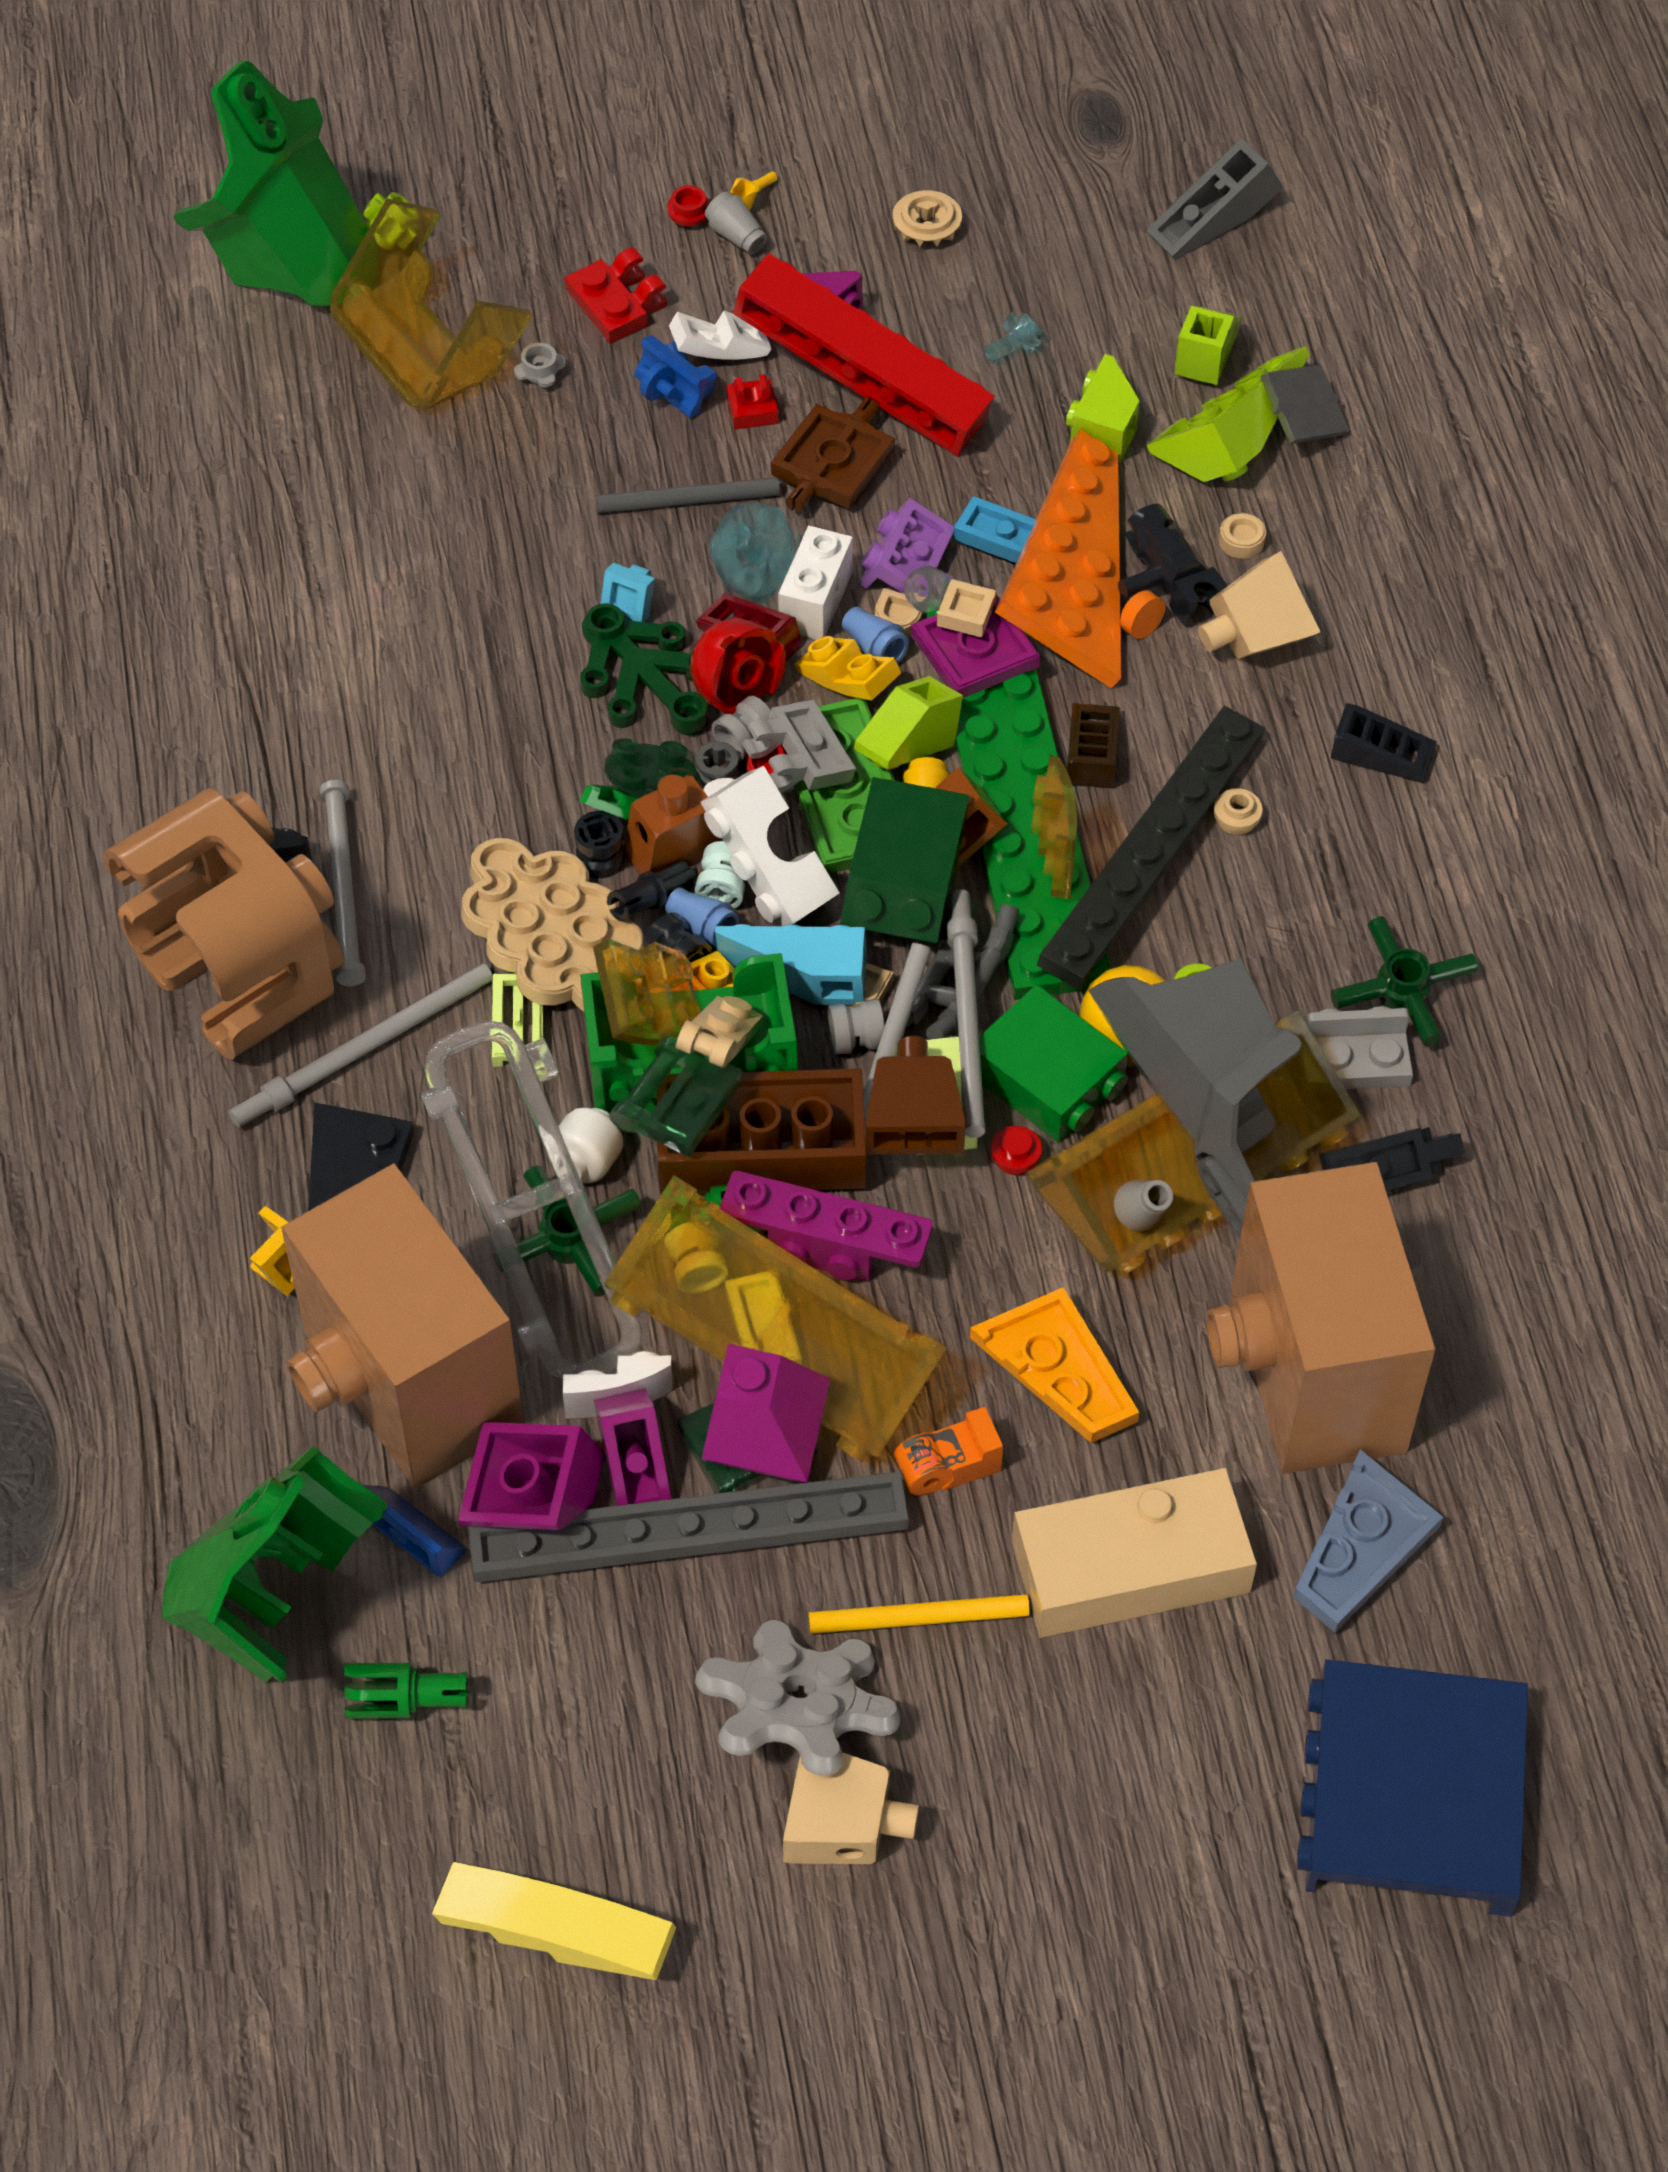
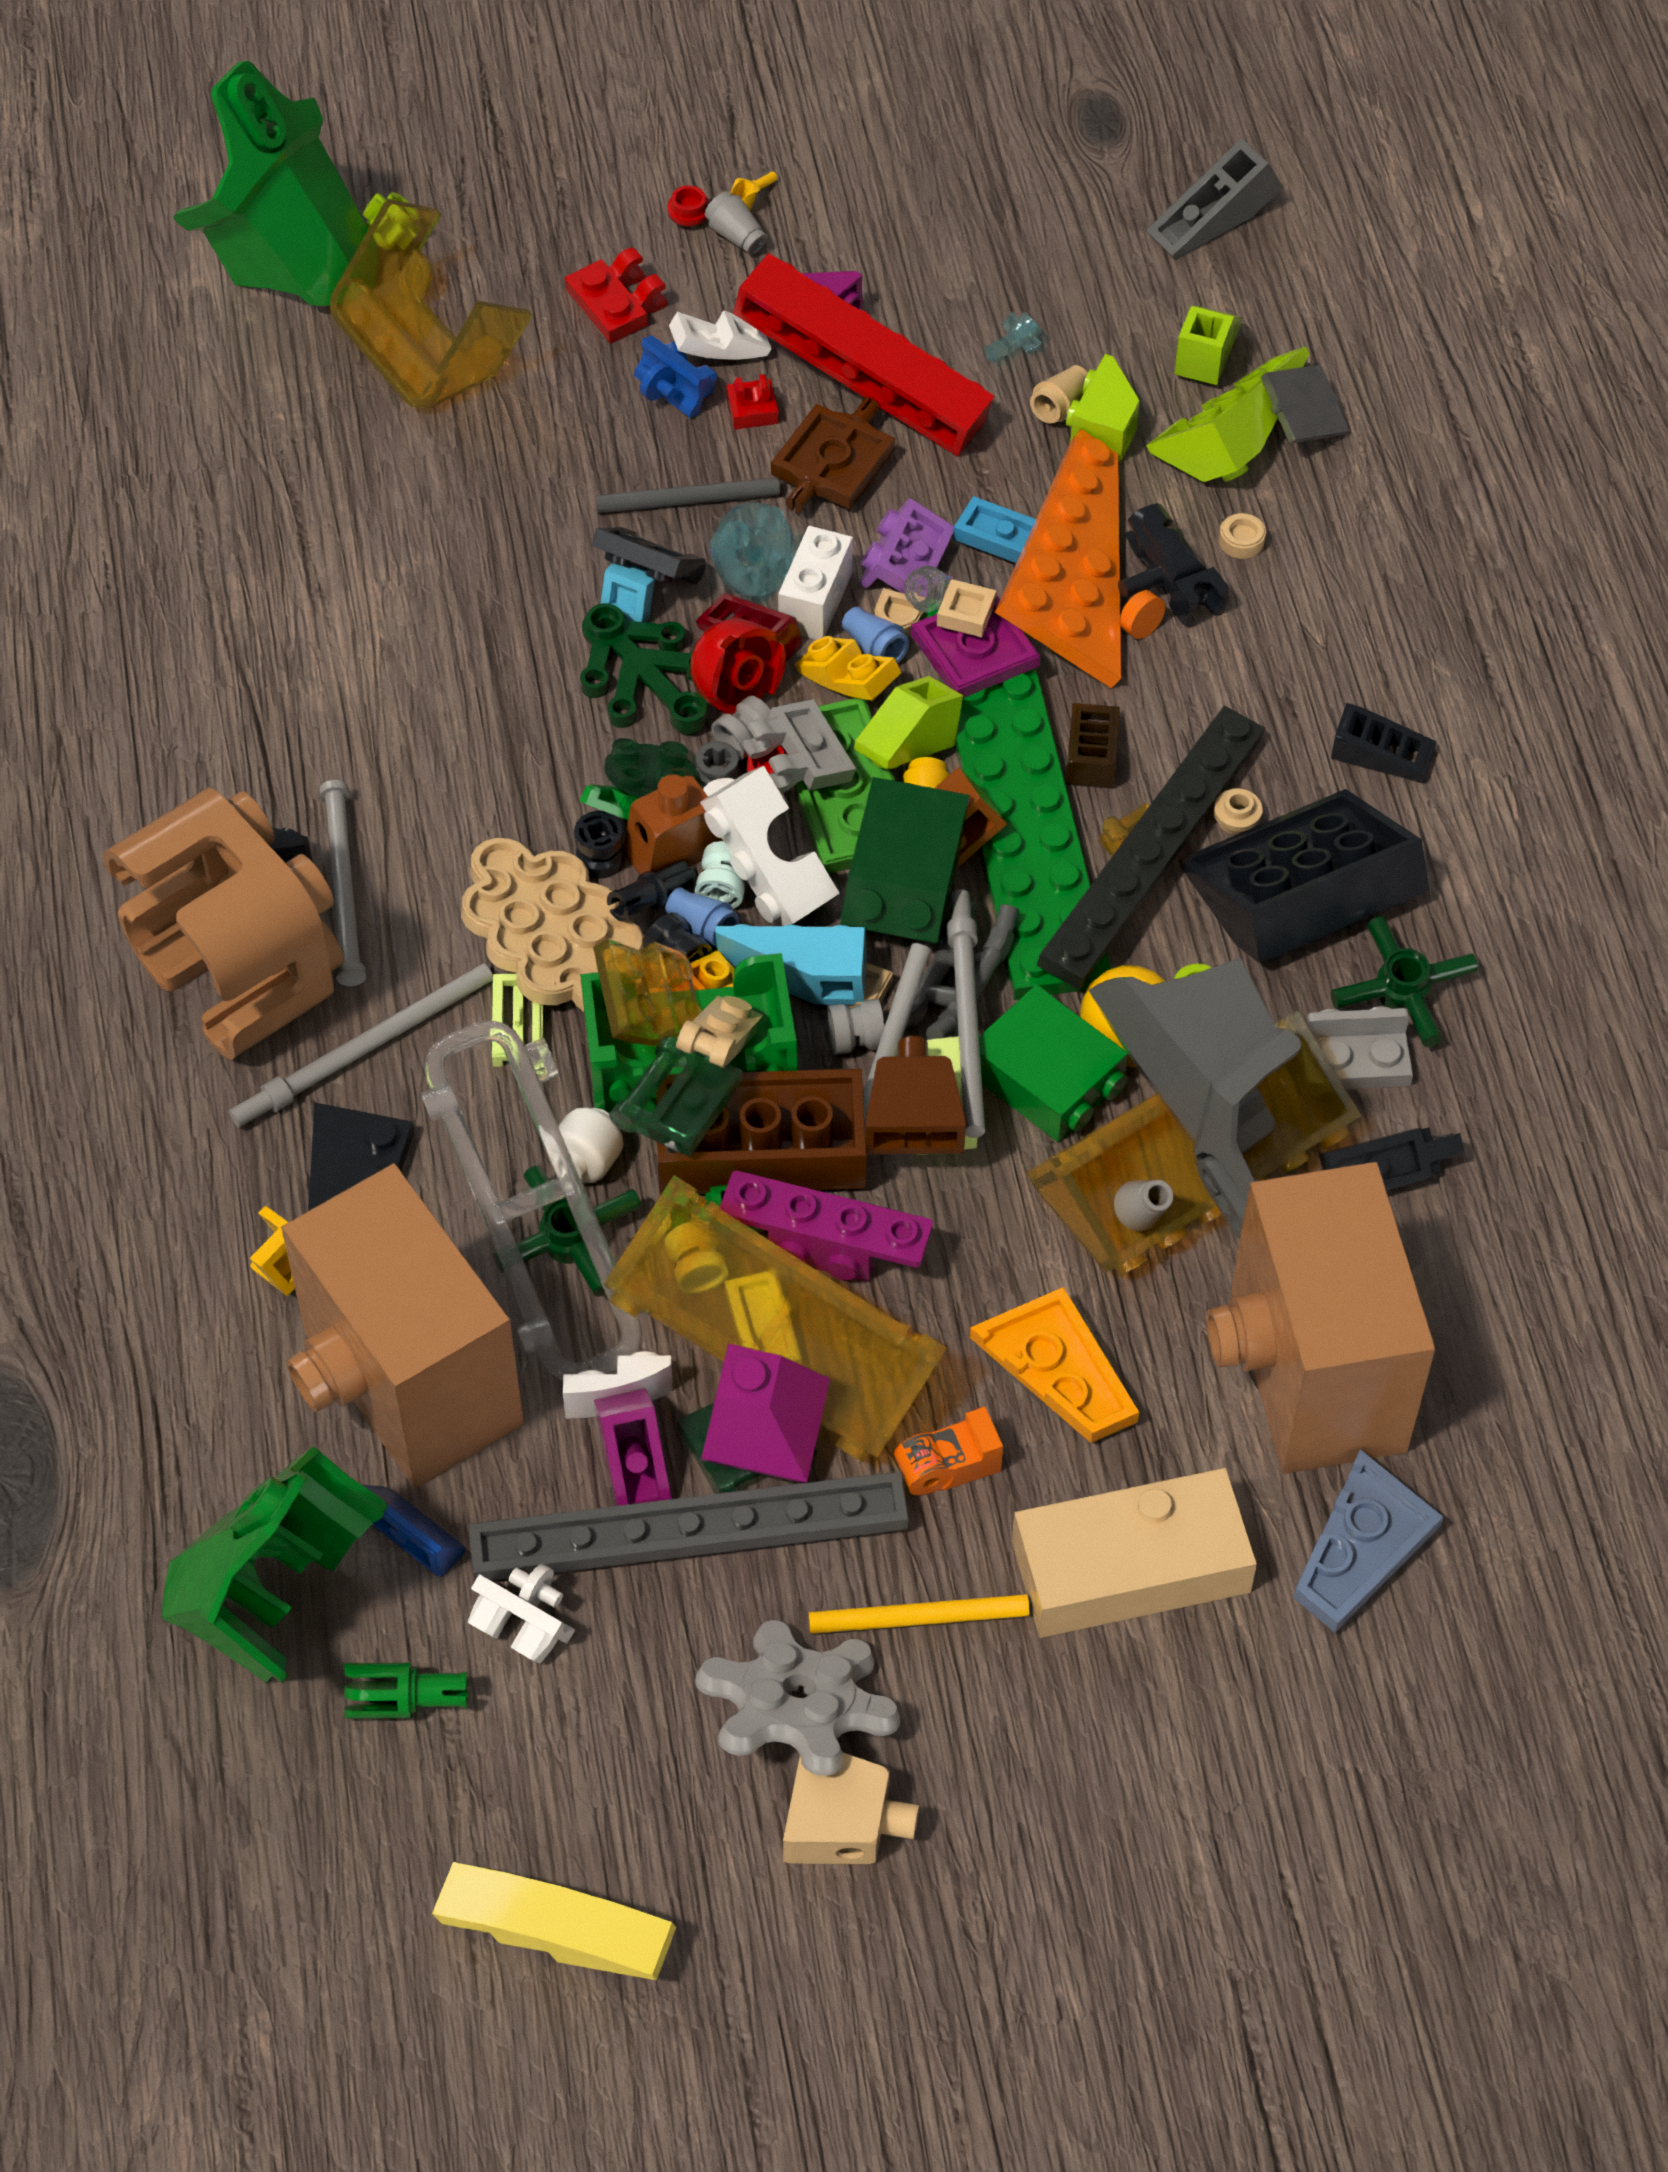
(497, 1604): none -> white hips
(530, 1476): magenta slope -> none
(539, 364): light grey plate -> none
(662, 563): none -> black plate
(927, 205): tan gear -> none
(1016, 1149): red plate -> none
(1056, 824): clear yellow slope -> none
(1058, 394): none -> tan cone
(1117, 830): none -> clear yellow hand
(1259, 611): tan torso -> none
(1307, 874): none -> black slope
(1416, 1782): dark blue panel -> none

